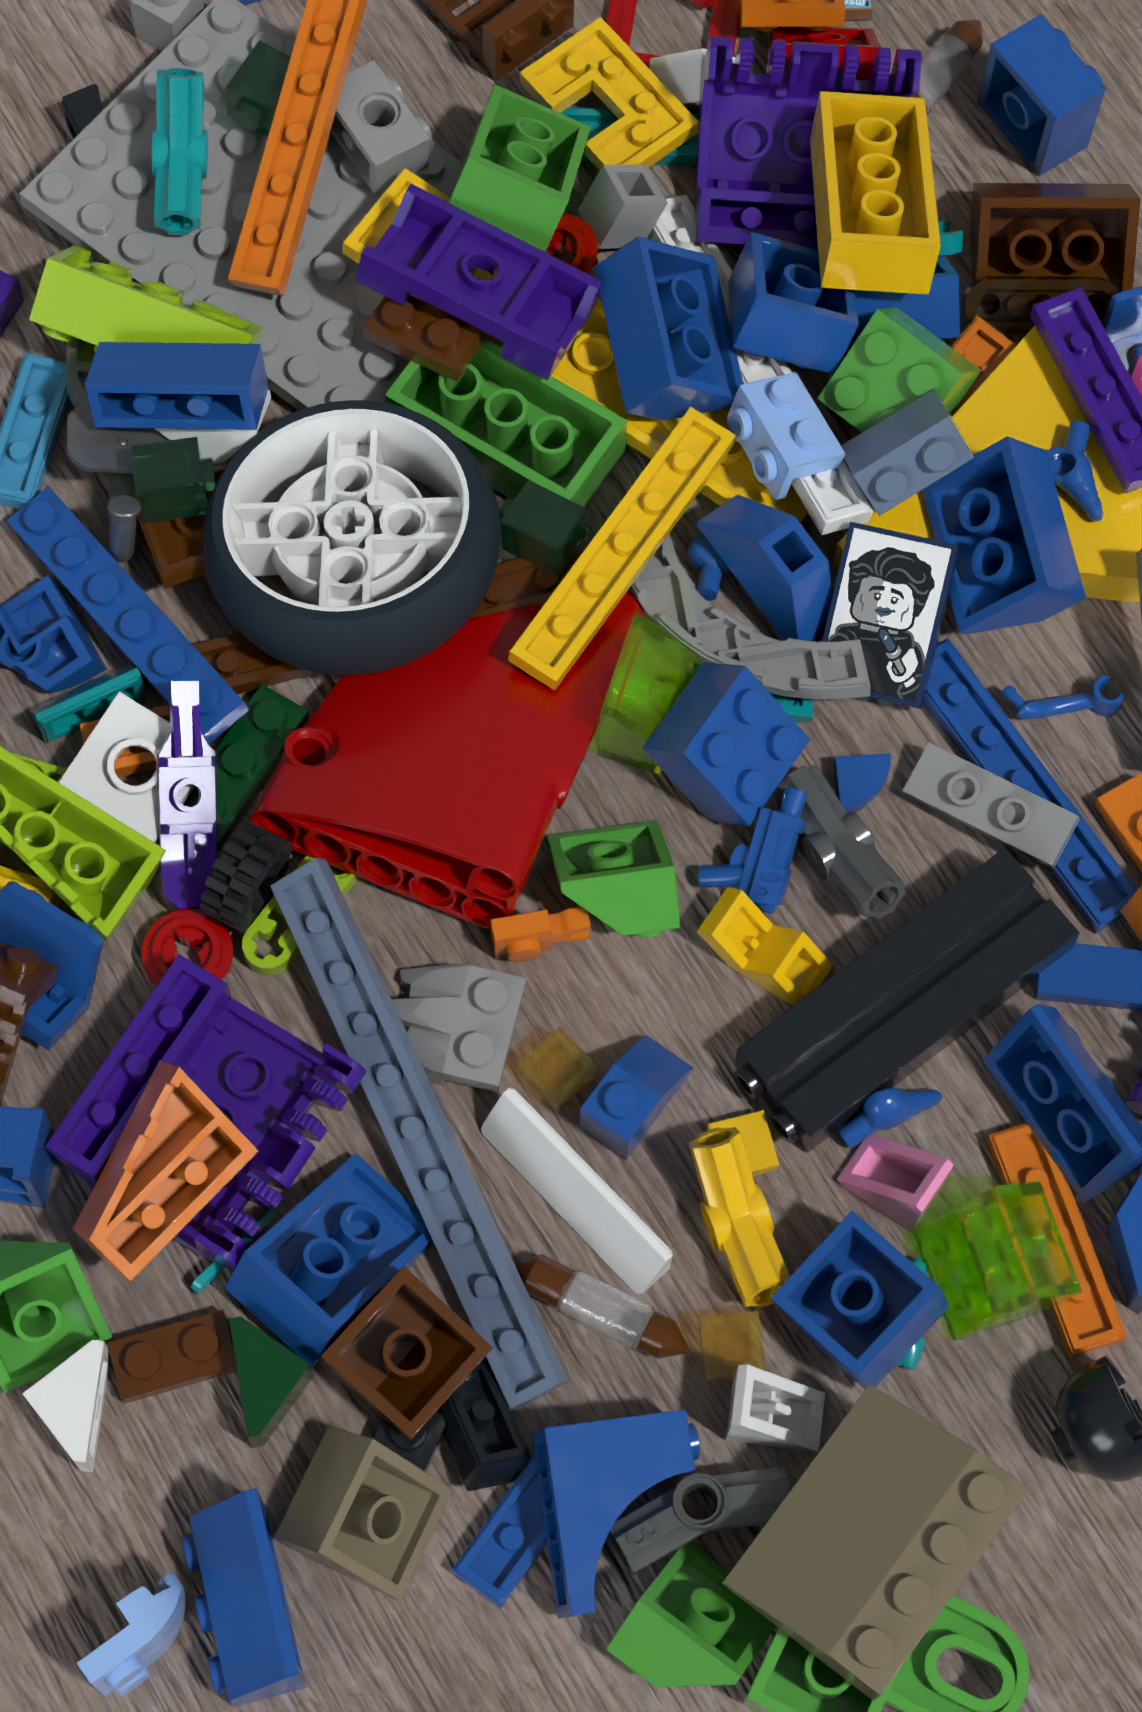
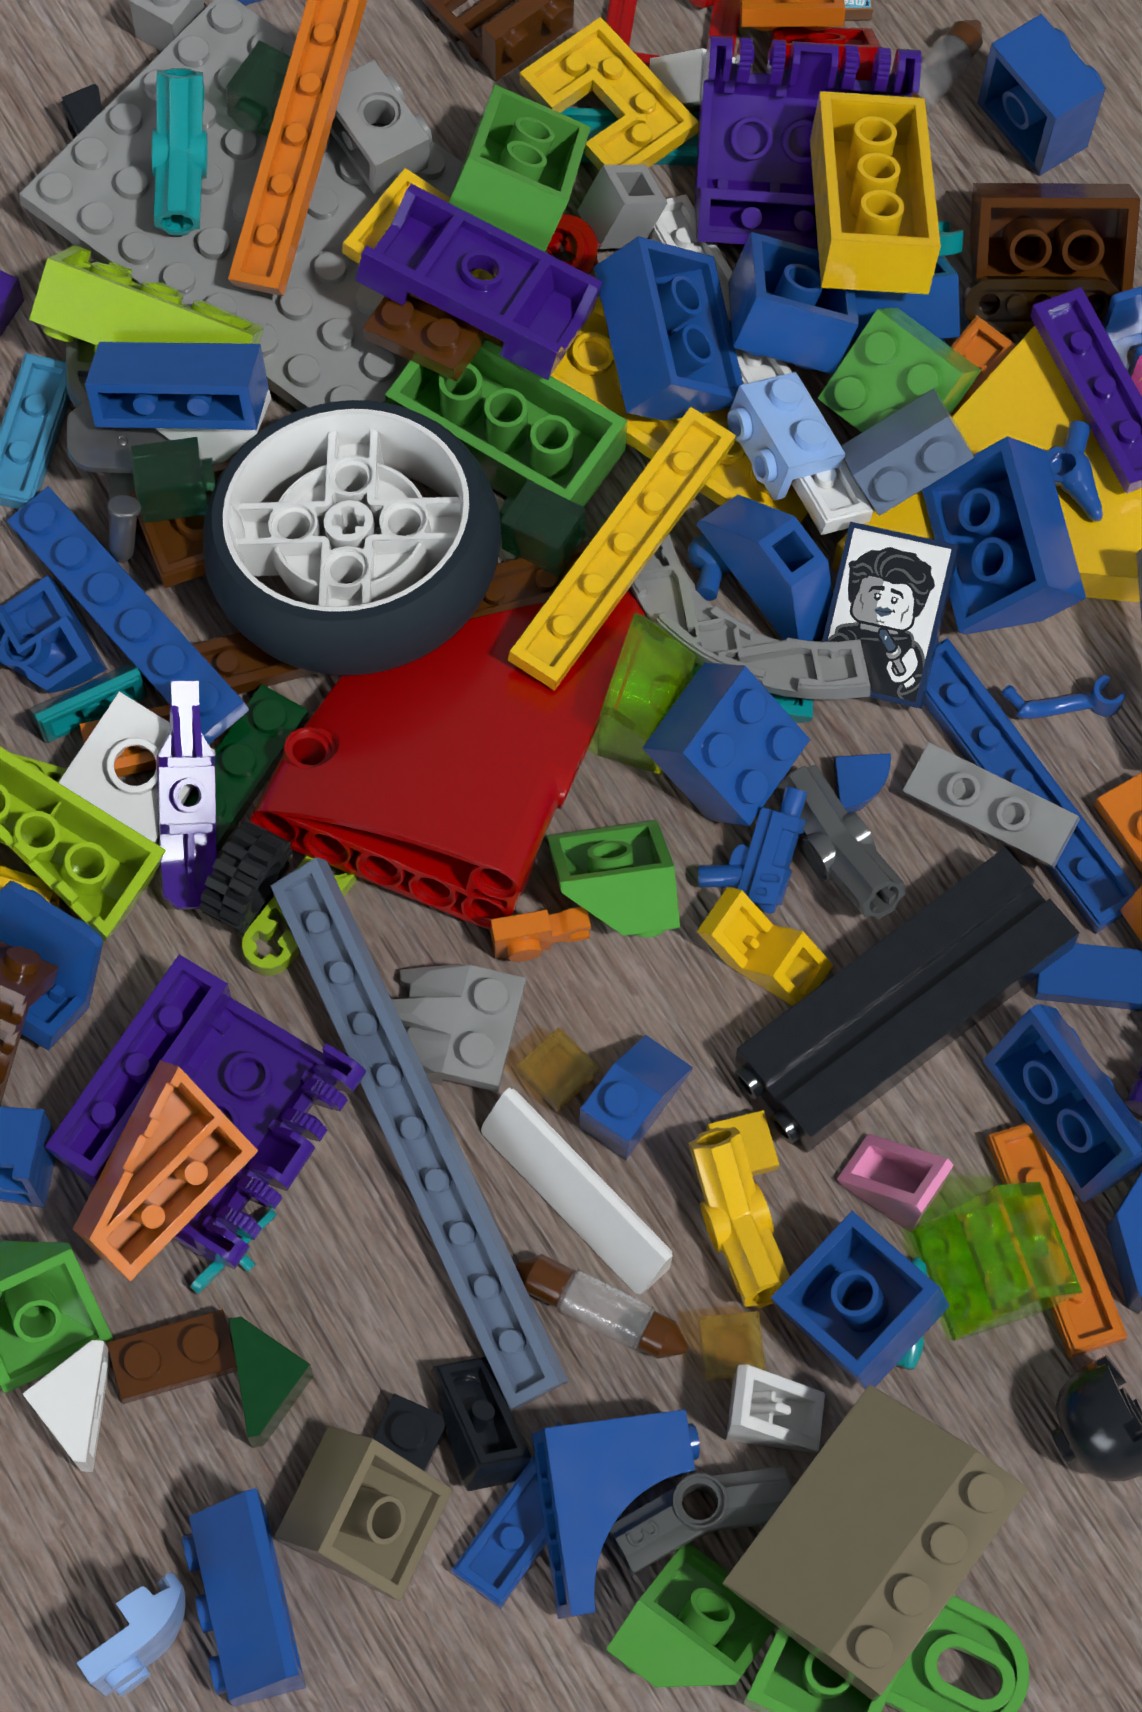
(193, 929): red gear -> none
(329, 1258): blue slope -> none
(405, 1353): reddish brown slope -> none
(887, 1110): blue animal -> none

